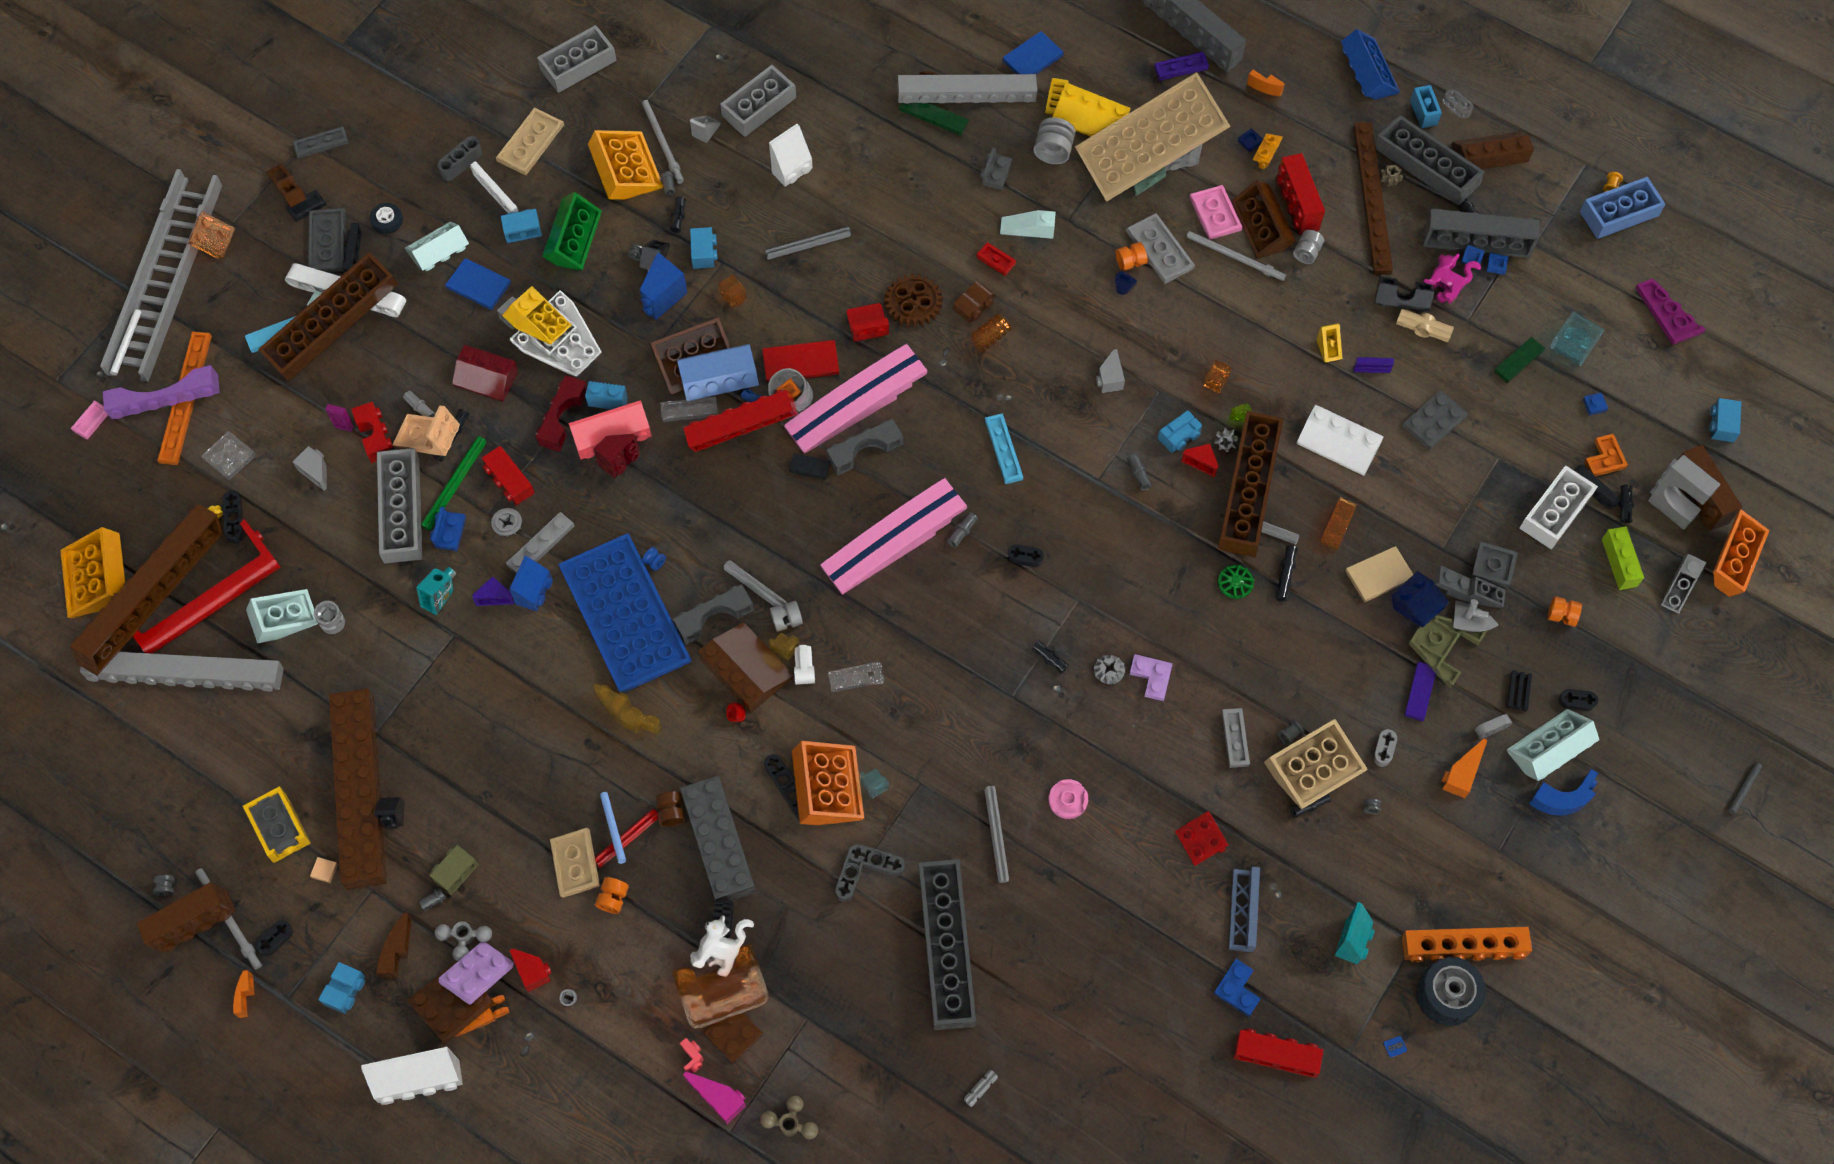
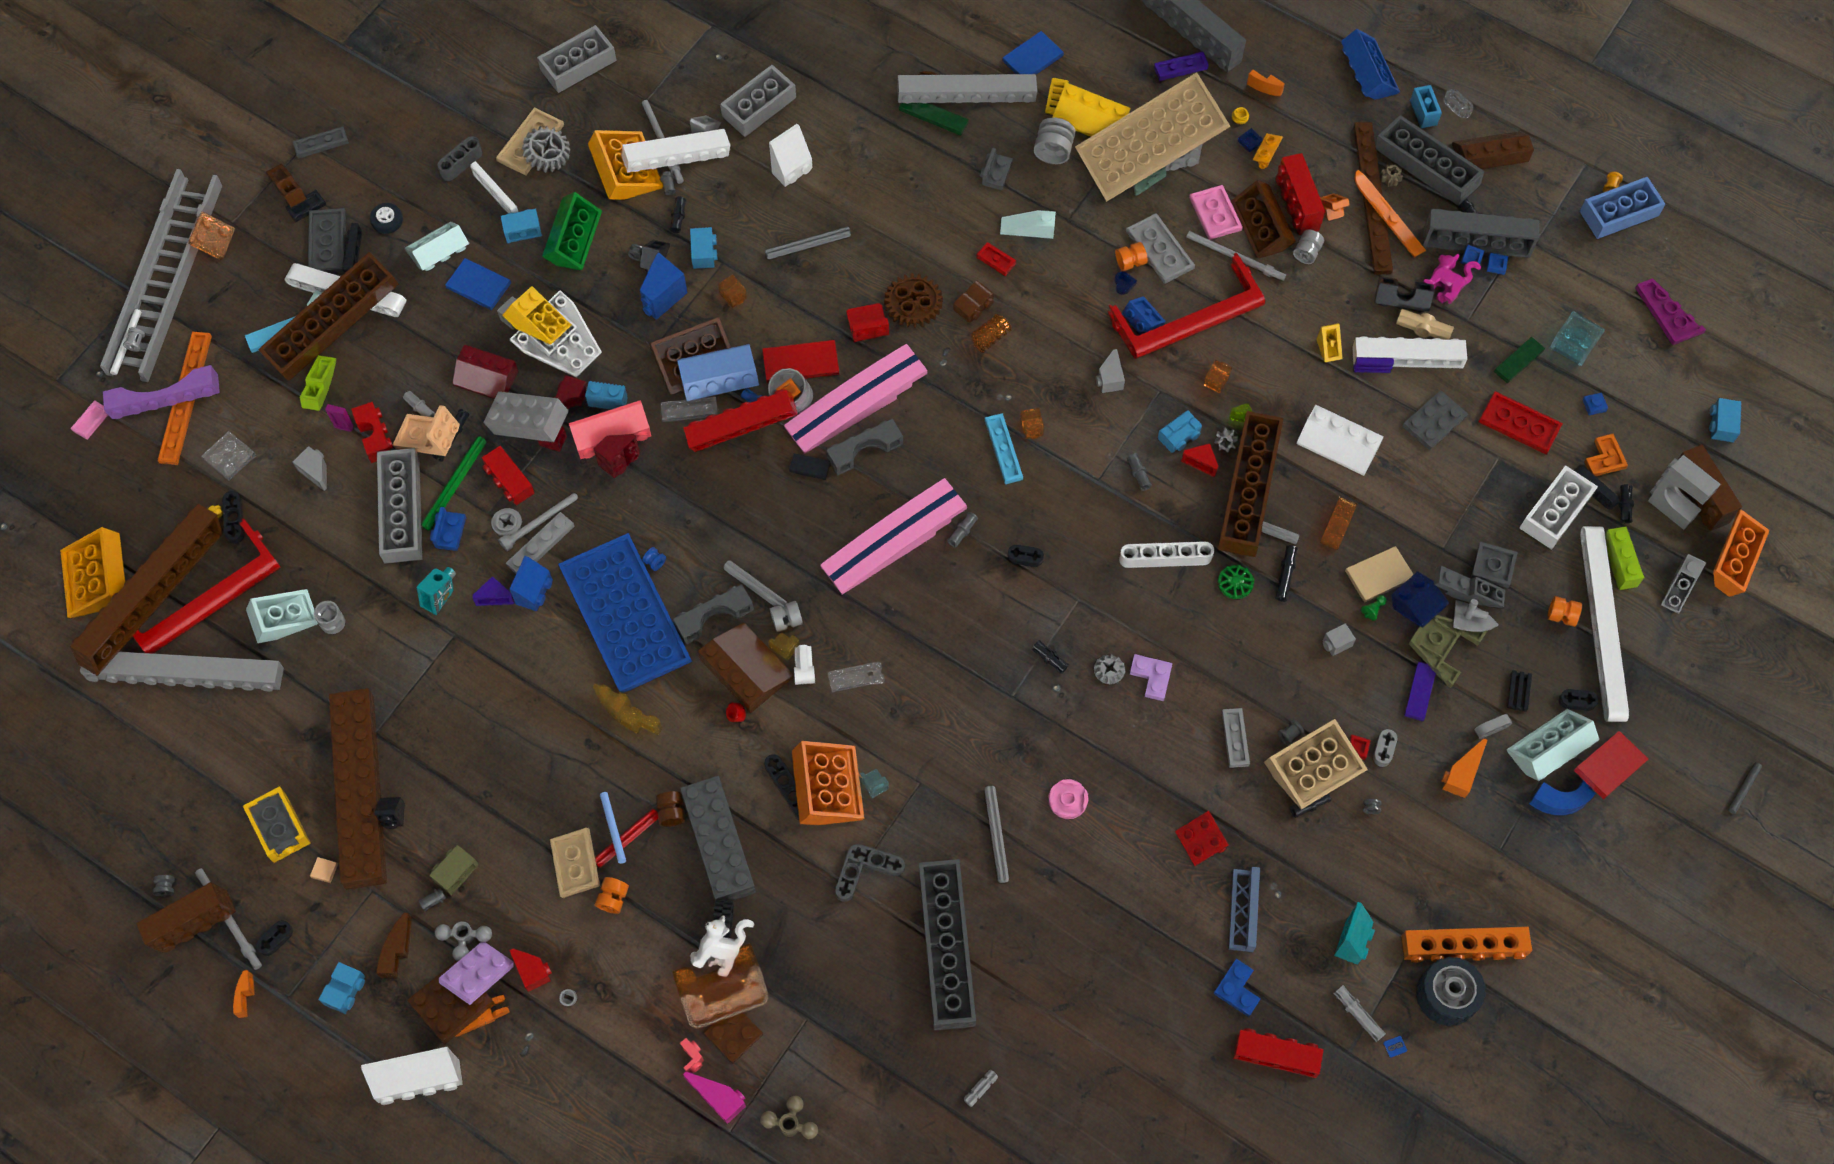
(134, 339): none -> light grey bush
(318, 383): none -> lime slope
(508, 541): none -> light grey piece
(526, 416): none -> light grey brick
(535, 141): none -> light grey gear
(675, 150): none -> white brick
(1032, 423): none -> clear orange brick
(1142, 315): none -> blue bracket
(1159, 560): none -> white beam
(1195, 322): none -> red piece
(1240, 115): none -> yellow plate
(1334, 205): none -> orange slope
(1338, 639): none -> light grey brick
(1352, 1005): none -> light grey pin
(1361, 745): none -> red tile
(1371, 611): none -> green piece
(1388, 214): none -> orange piece
(1413, 352): none -> white brick
(1520, 422): none -> red tile
(1604, 624): none -> white beam
(1611, 765): none -> red tile

